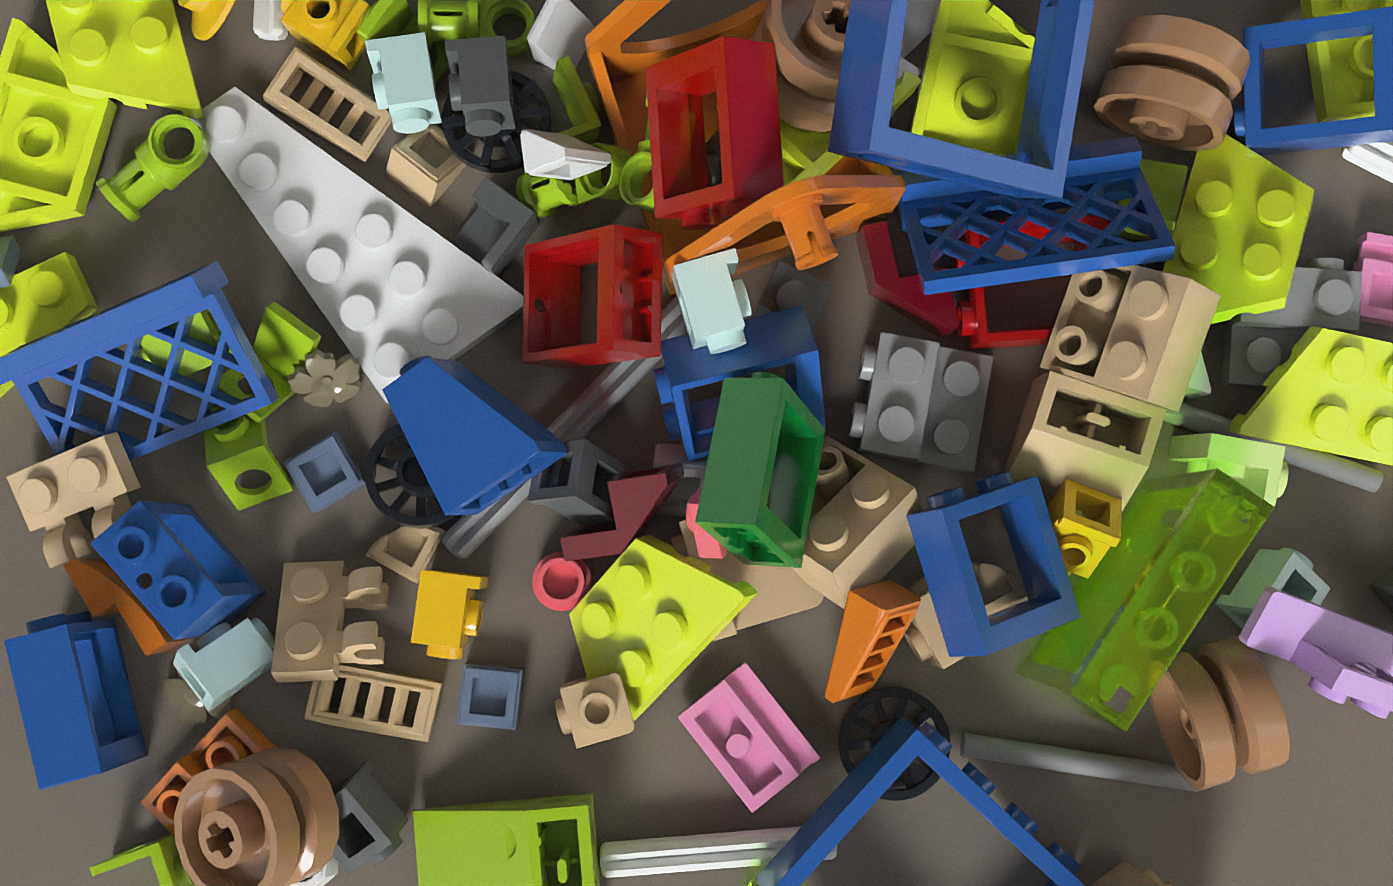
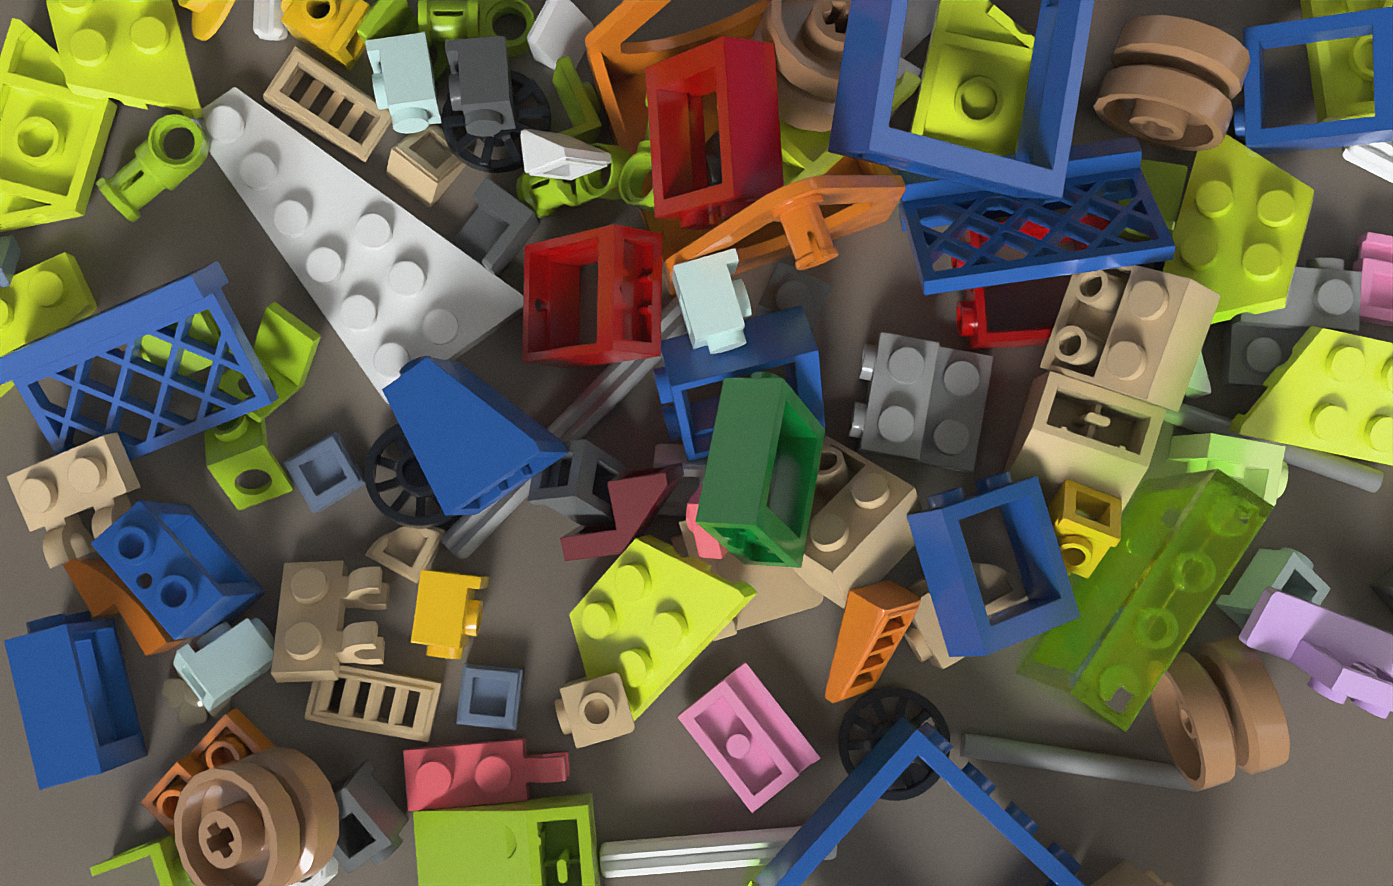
(326, 378): dark tan plant -> none
(477, 773): none -> coral plate
(561, 582): coral plate -> none
(904, 295): dark red slope -> none

